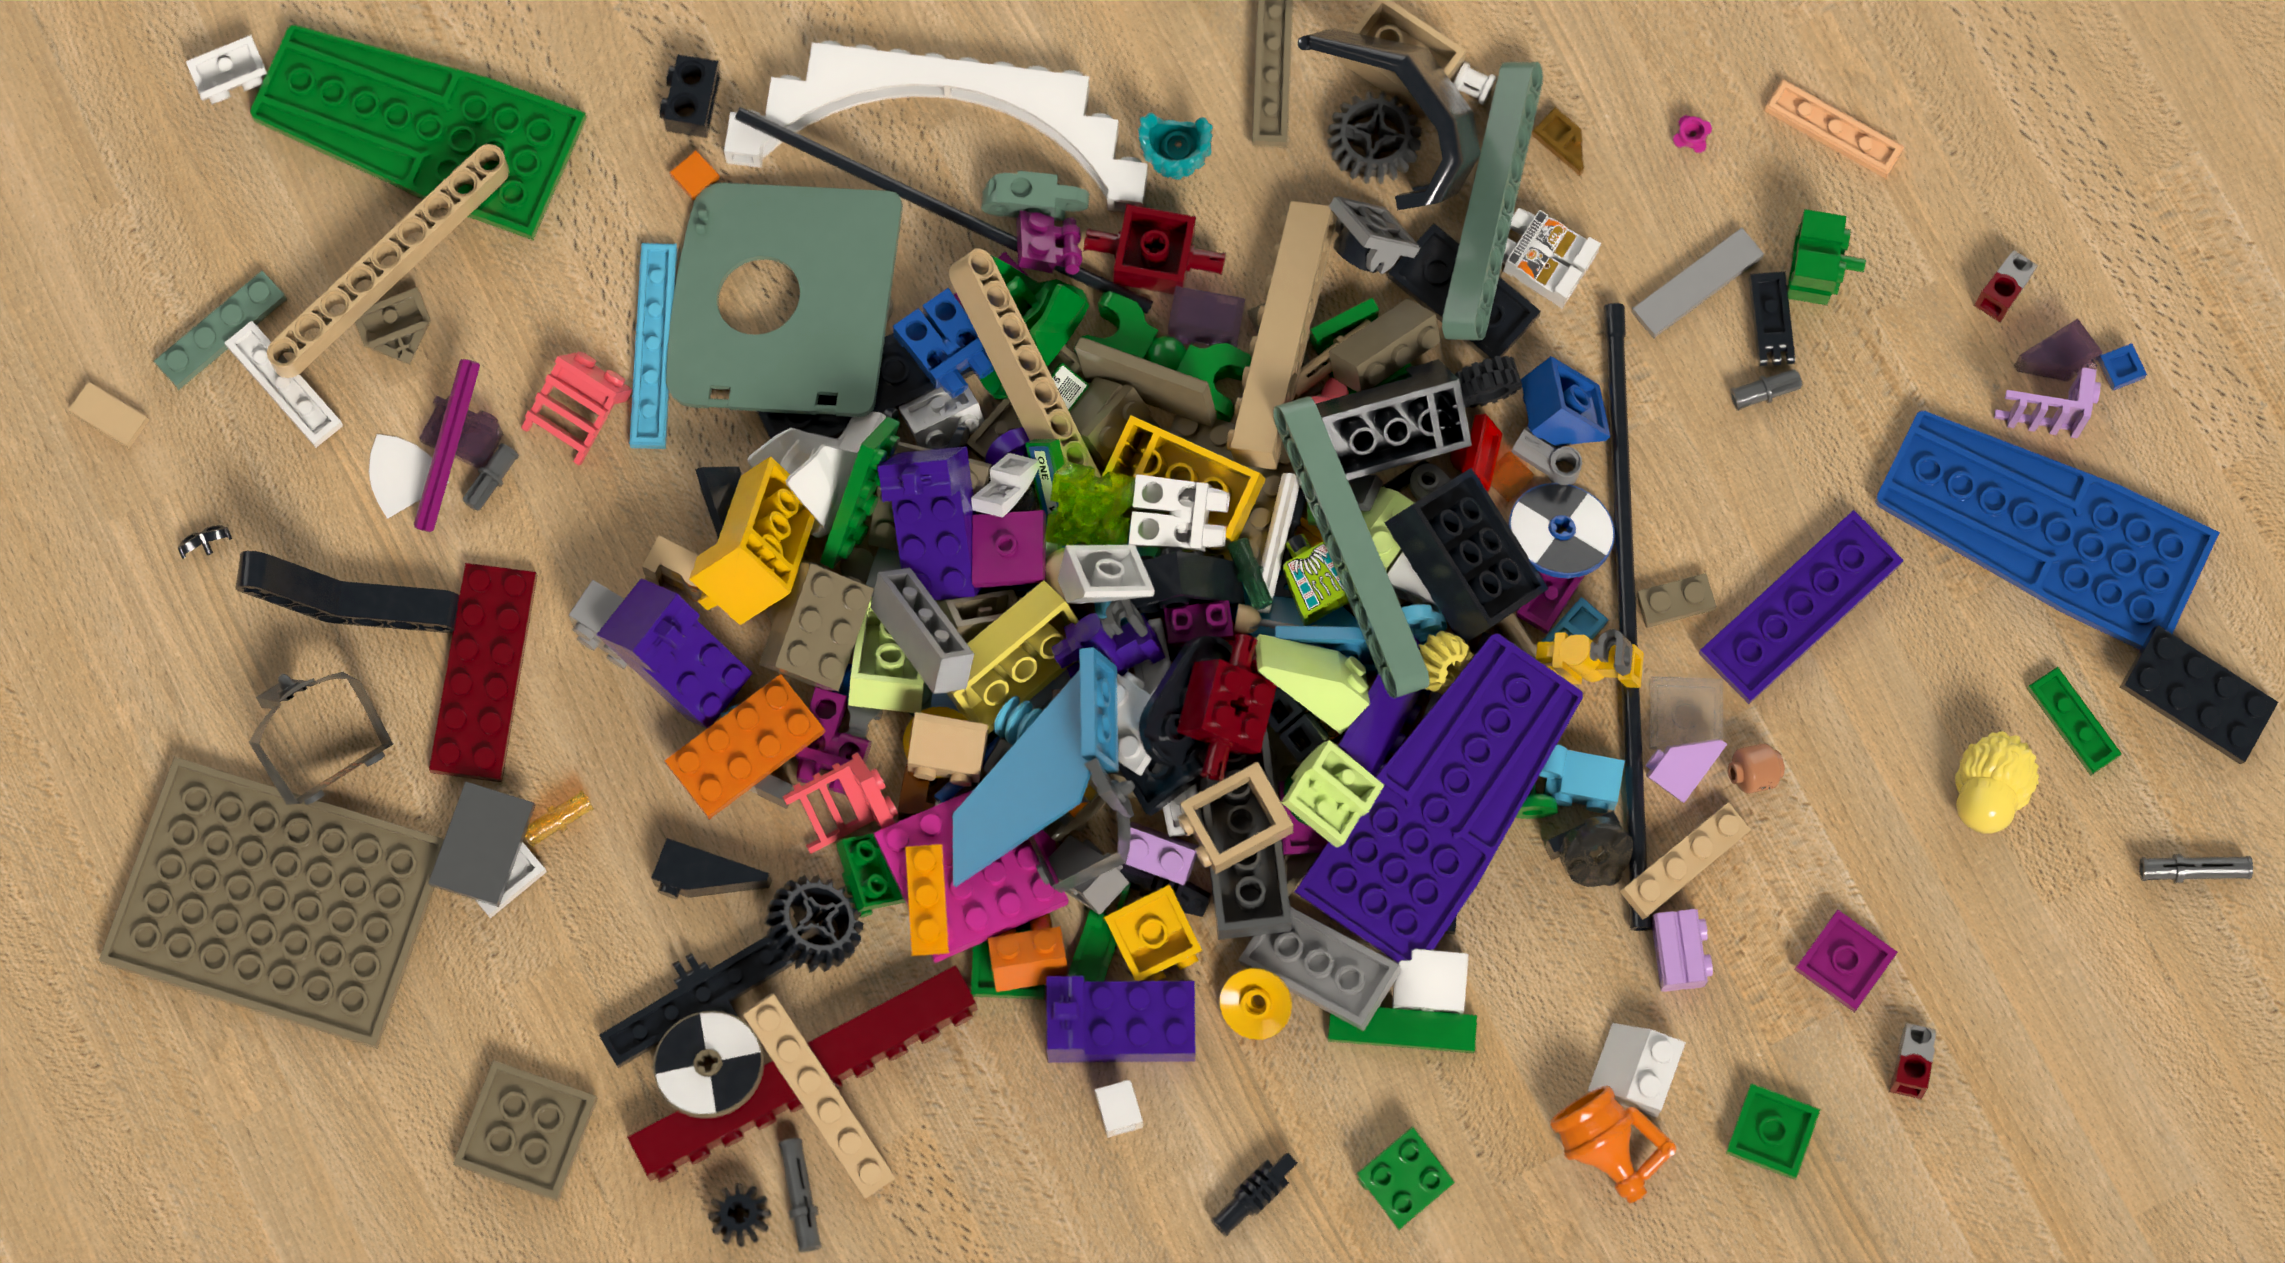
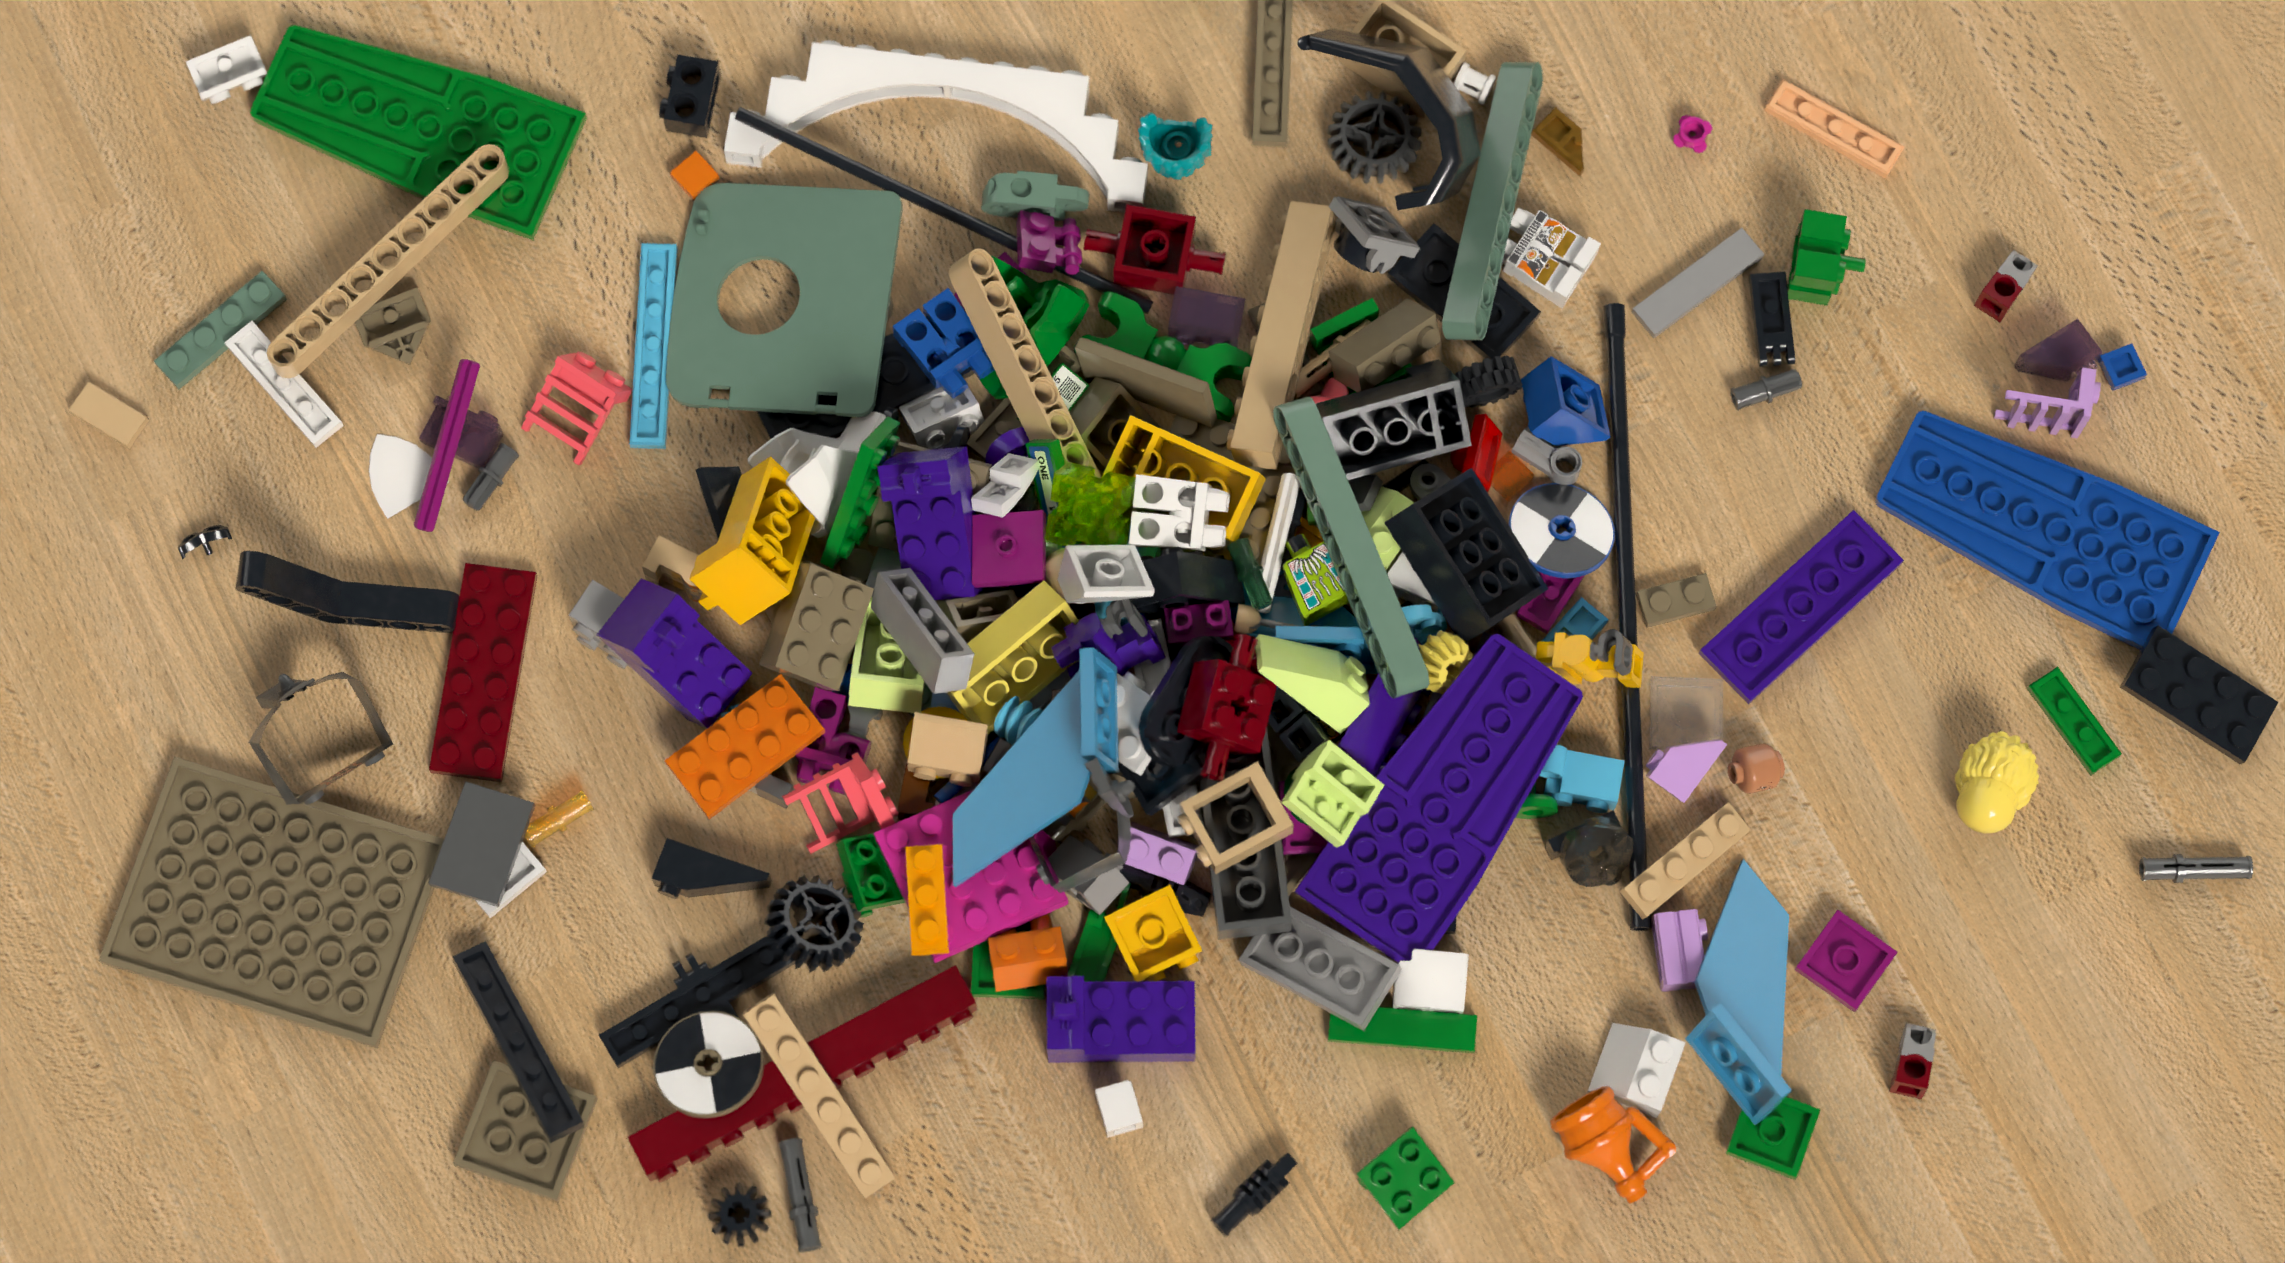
(518, 1042): none -> black plate
(1107, 426): dark tan plate -> none
(1244, 1014): yellow dish -> none
(1745, 996): none -> dark azure piece

